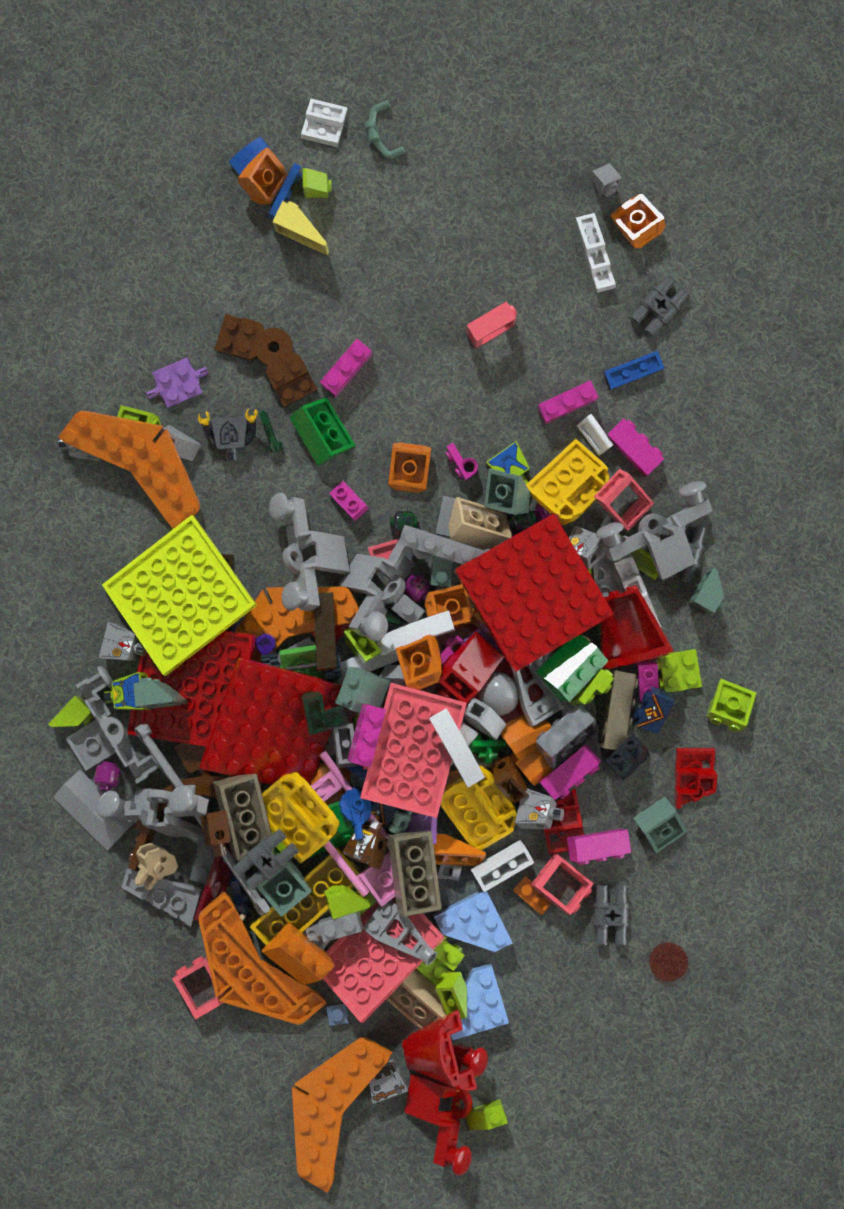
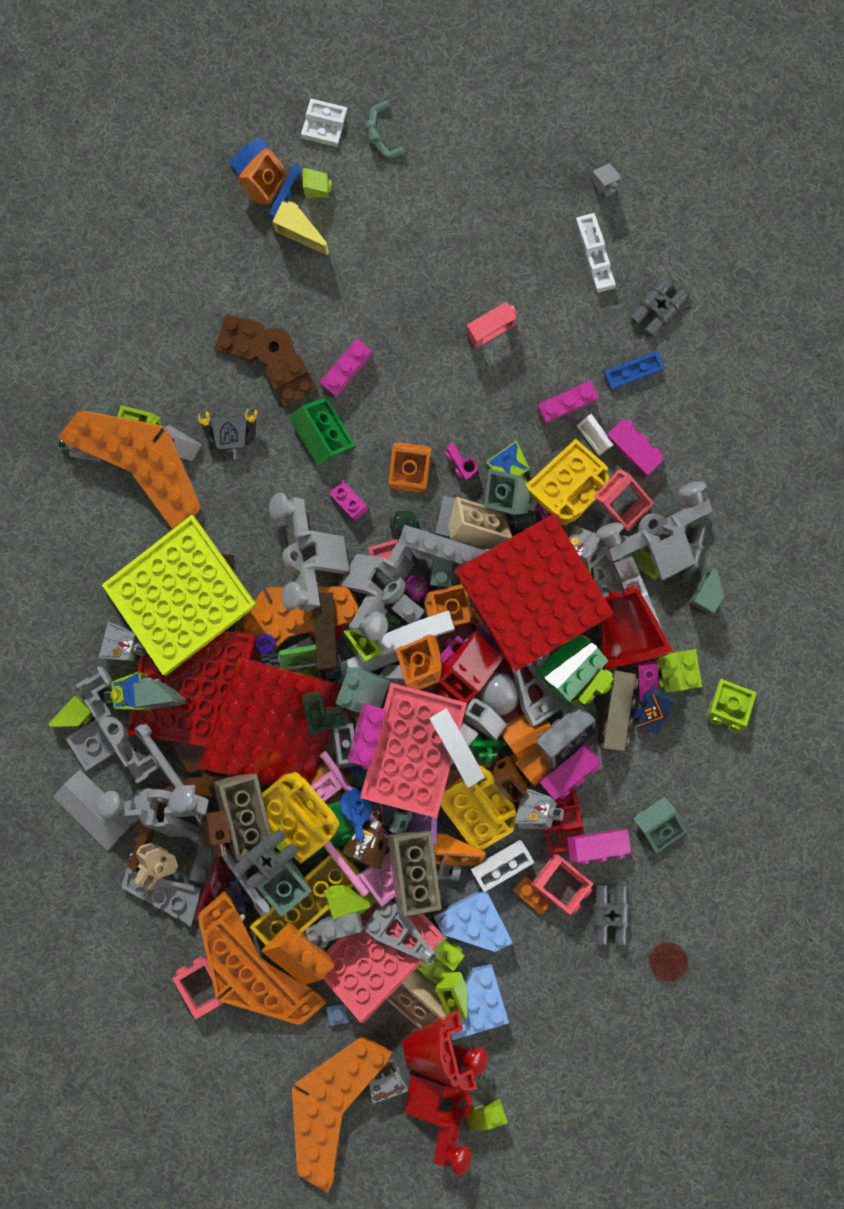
(107, 776): magenta head -> none
(177, 382): medium lavender plate -> none
(274, 445): dark green hinge -> none
(628, 757): black plate -> none
(638, 221): orange slope -> none
(690, 779): red slope -> none

